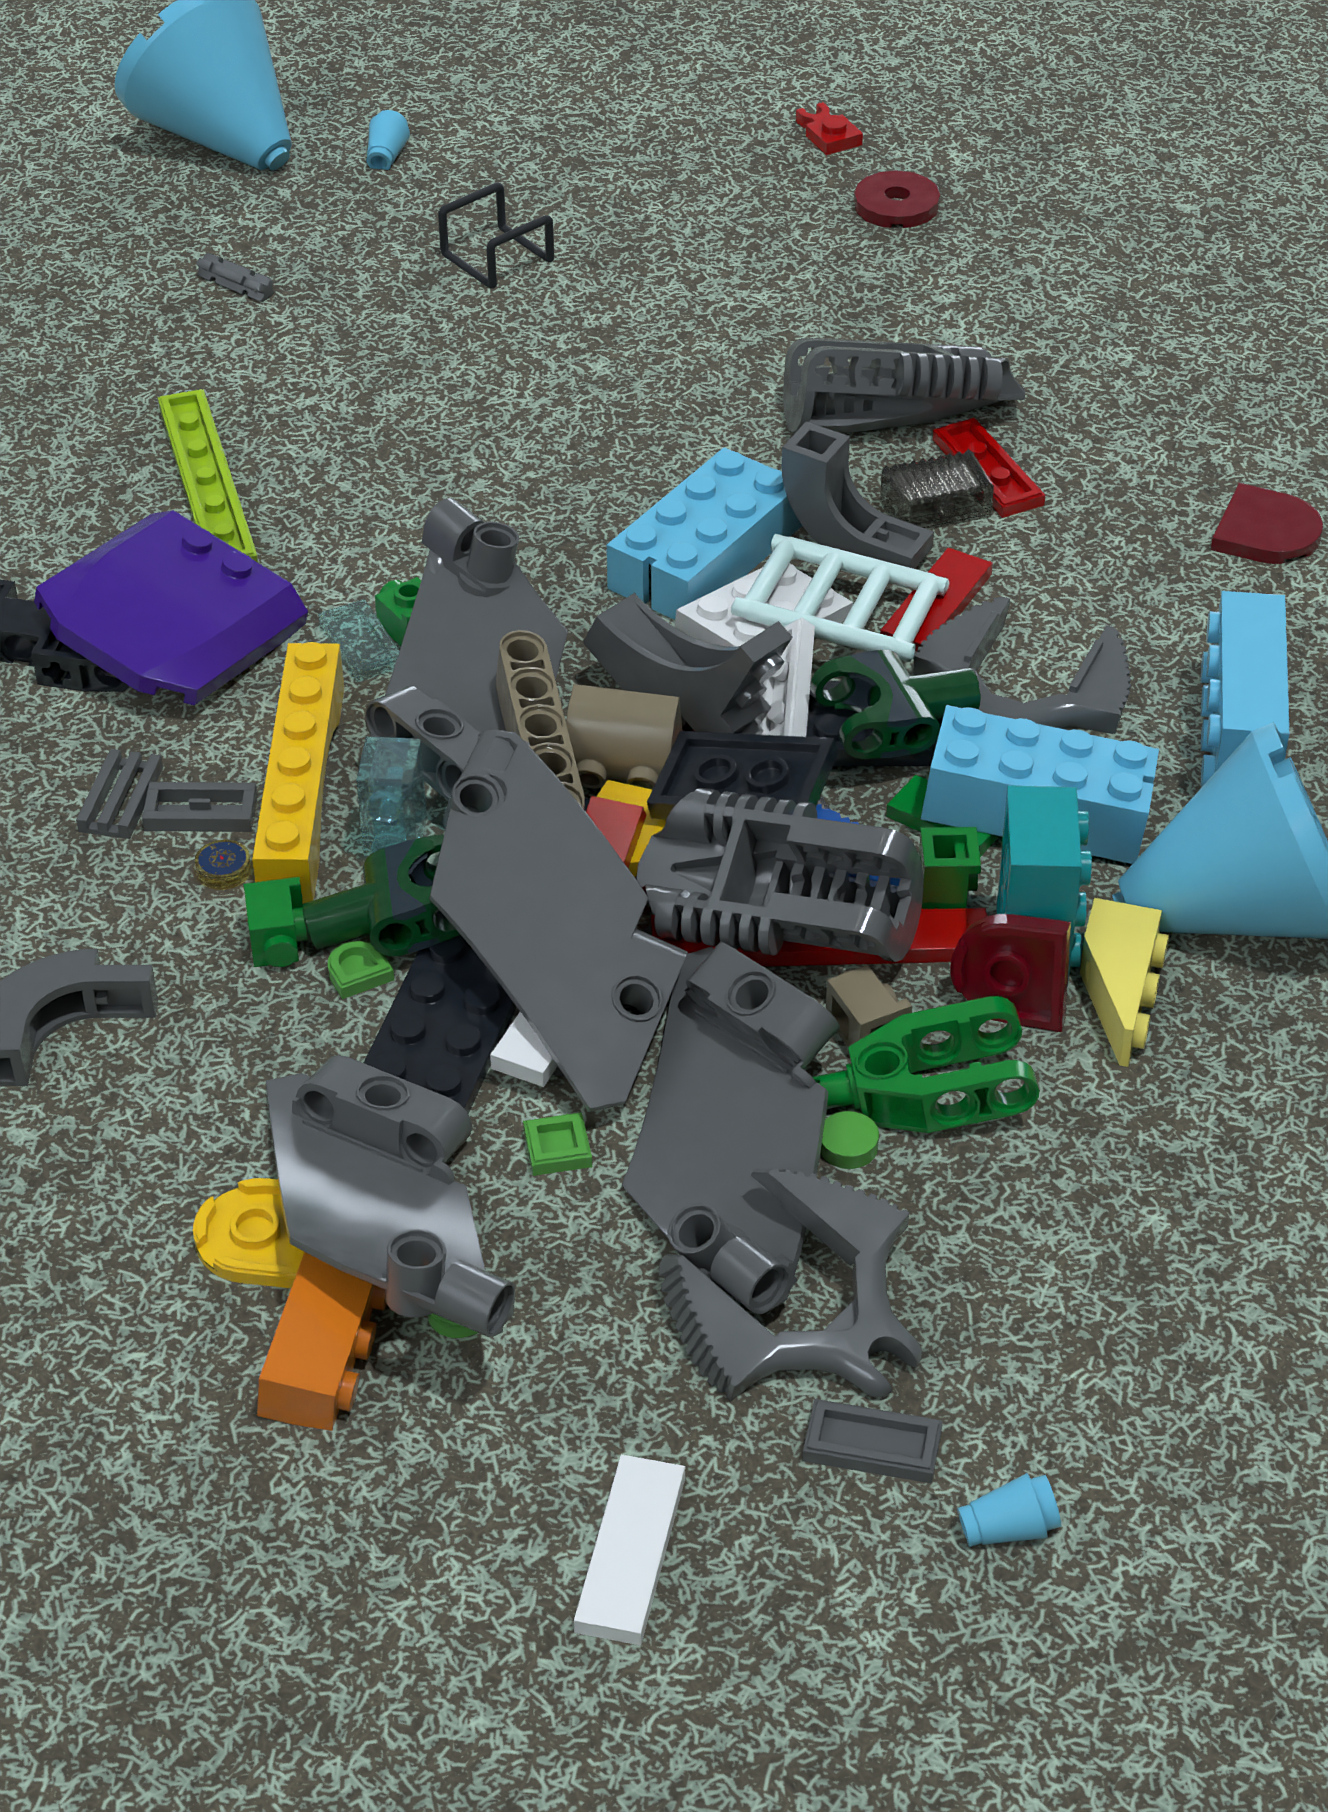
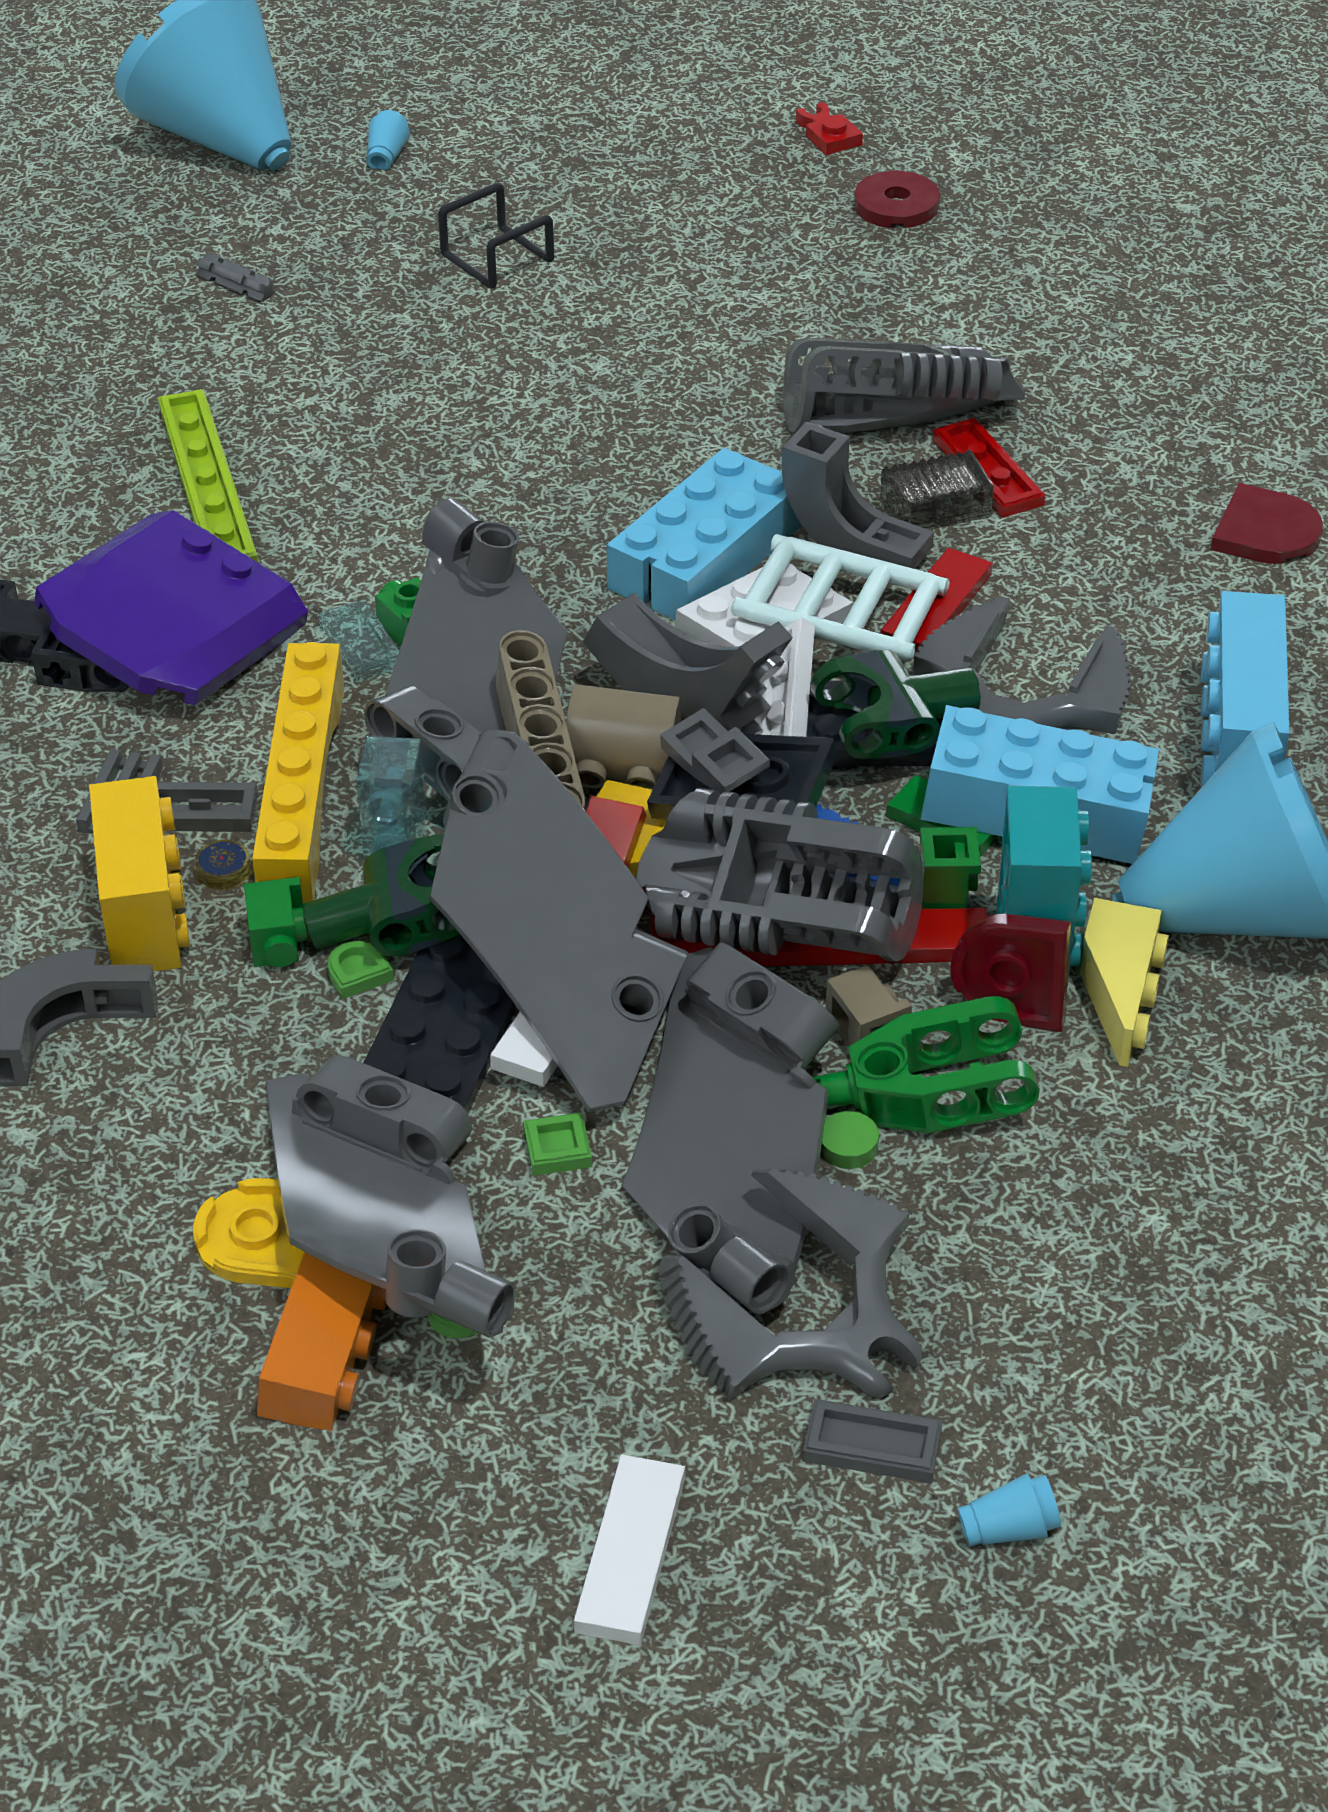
(135, 873): none -> yellow brick
(712, 753): none -> dark grey slope

